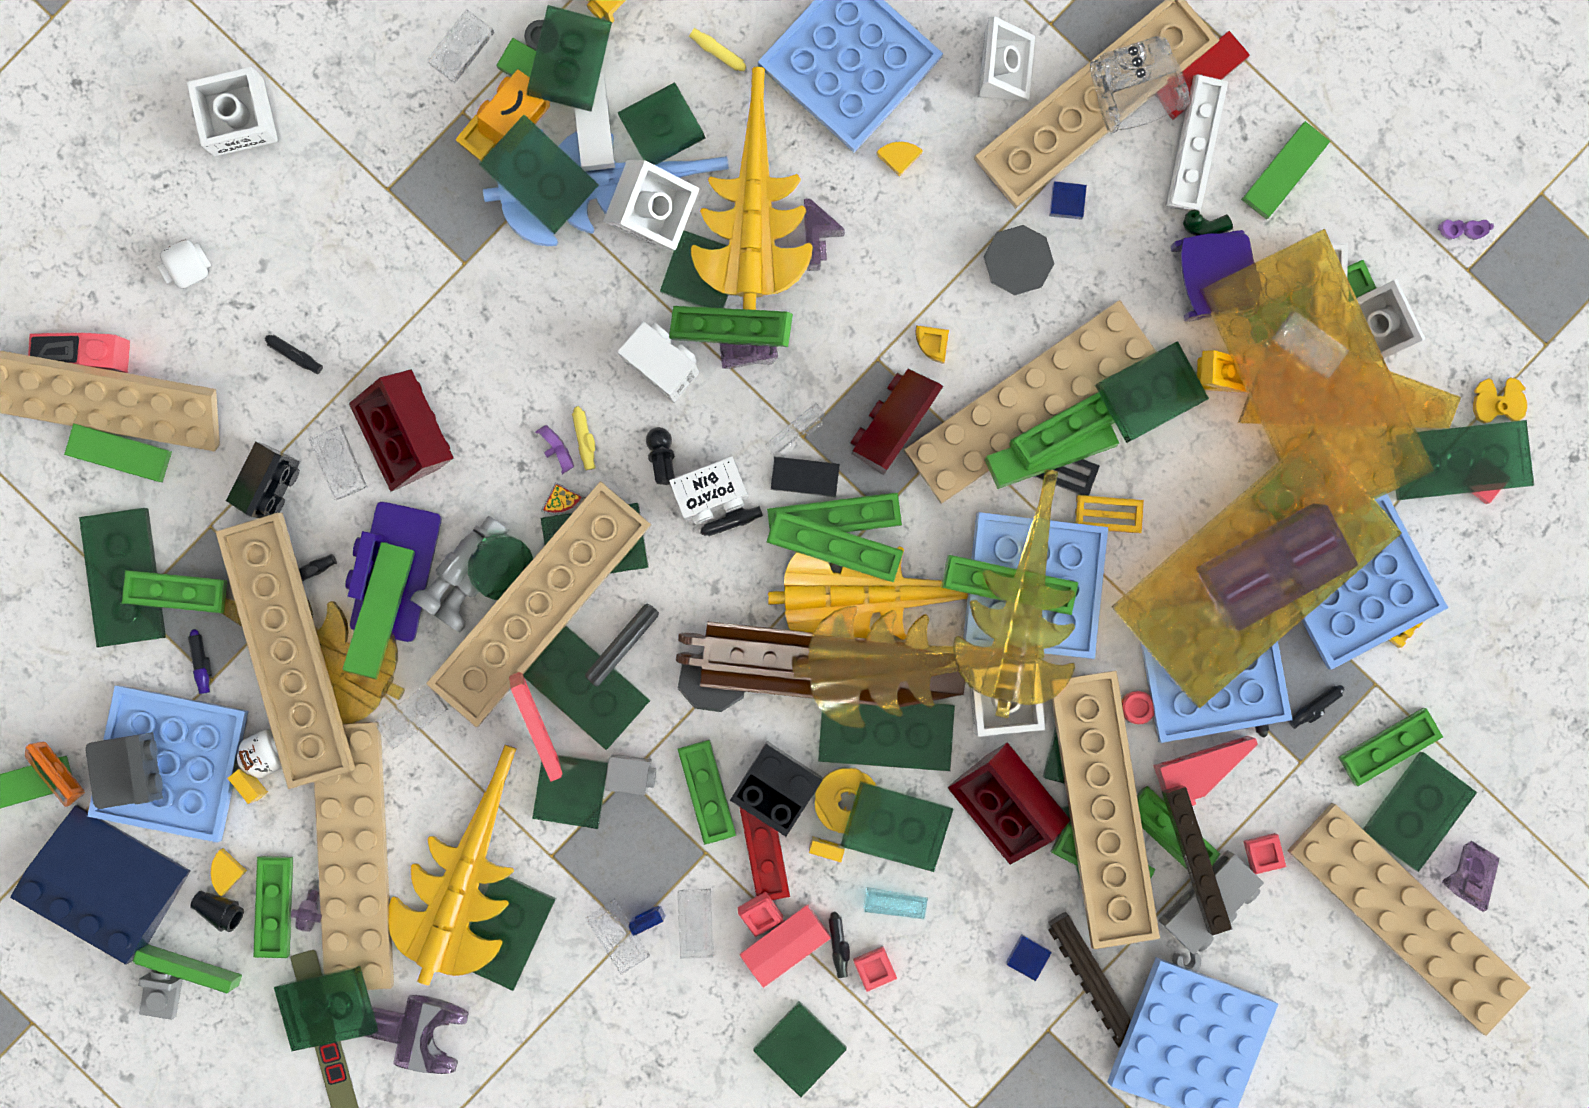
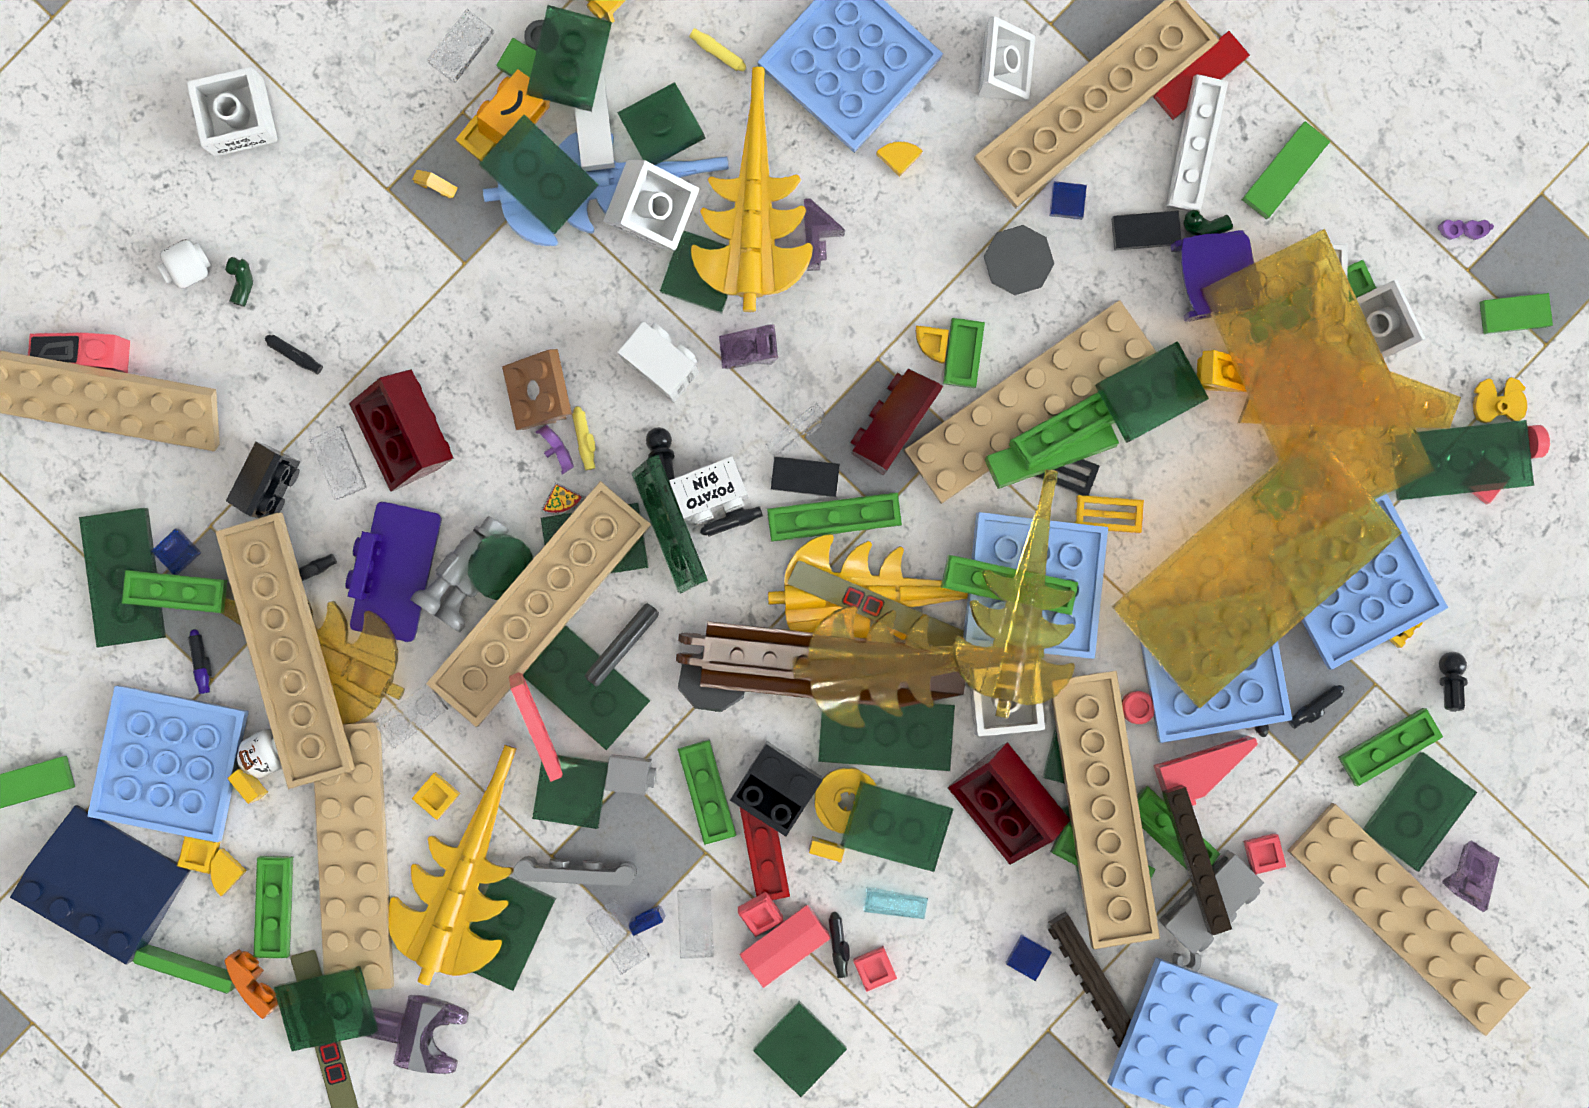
(53, 772): orange slope -> none
(118, 453): bright green tile -> none
(124, 771): dark grey bracket -> none
(160, 995): light grey bracket -> none
(176, 551): none -> clear blue tile
(197, 854): none -> yellow tile
(217, 910): black cone -> none
(243, 282): none -> dark green arm
(244, 972): none -> orange slope
(307, 912): clear purple piece -> none
(378, 611): bright green tile -> none
(428, 179): none -> yellow tile
(436, 796): none -> yellow plate
(551, 402): none -> medium nougat piece
(562, 872): none -> light grey plate
(669, 525): none -> clear green tile
(731, 326): bright green tile -> none
(834, 546): bright green tile -> none
(868, 603): none -> olive sticker
(963, 353): none -> bright green tile
(1138, 84): clear piece -> none
(1145, 230): none -> black tile
(1276, 566): brick -> none
(1310, 344): clear plate -> none
(1453, 666): none -> black axle
(1516, 313): none -> bright green tile
(1538, 440): none -> coral tile

